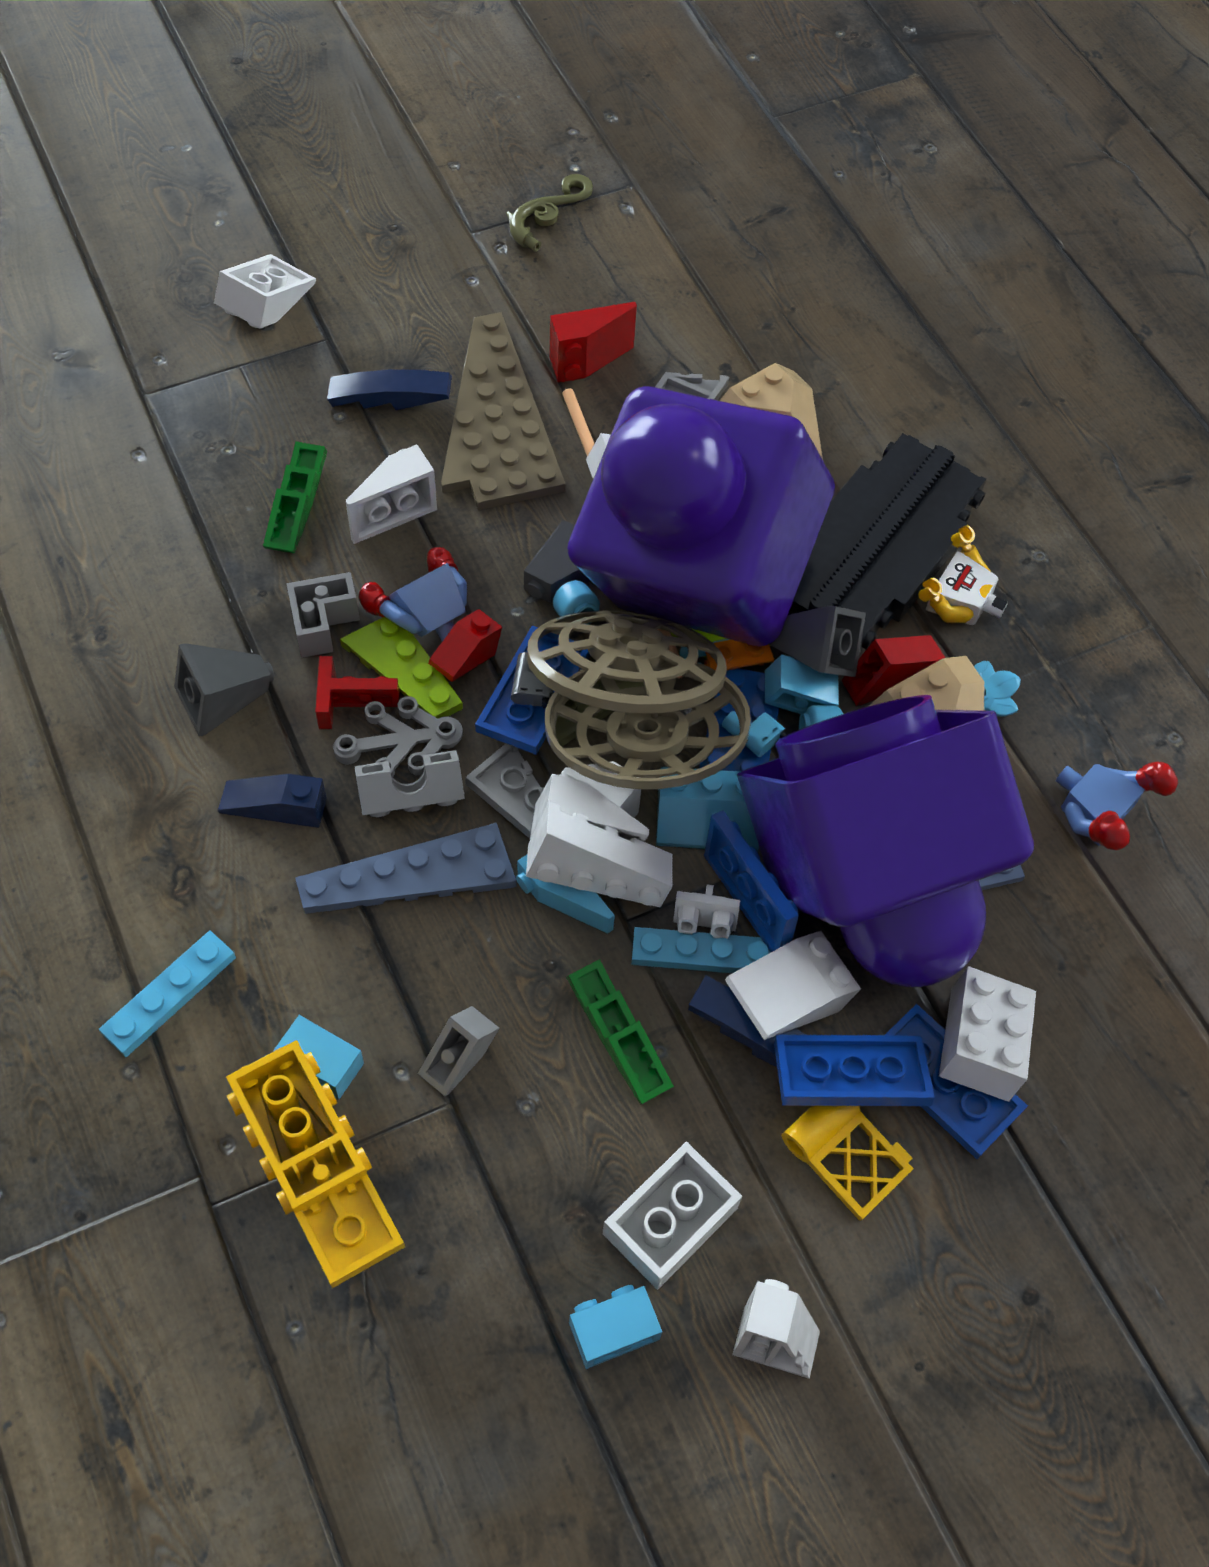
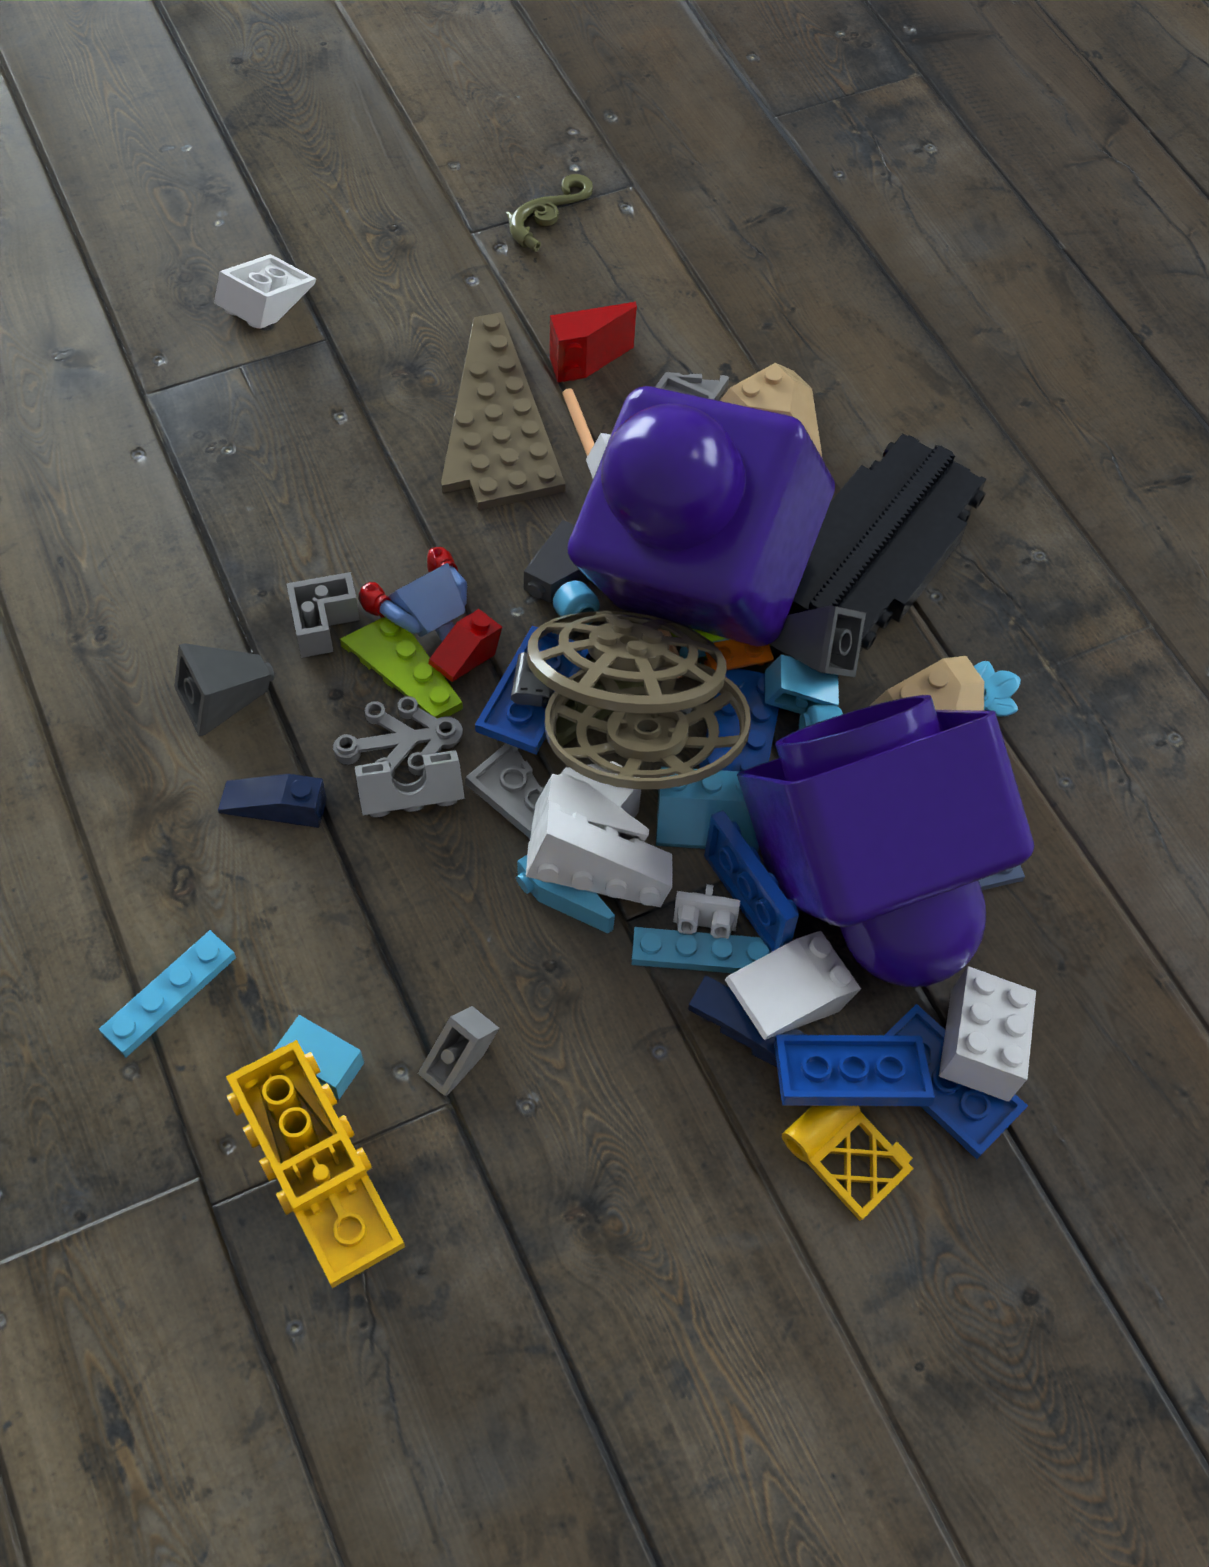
(295, 497): green slope -> none
(349, 692): red bracket -> none
(392, 386): dark blue slope -> none
(392, 495): white slope -> none
(439, 866): sand blue wing -> none
(614, 1325): medium azure brick -> none
(620, 1032): green slope -> none
(671, 1215): white brick -> none
(763, 732): medium azure piece -> none
(777, 1329): white wedge -> none
(889, 663): red slope -> none
(964, 586): torso -> none
(1107, 795): medium blue torso -> none

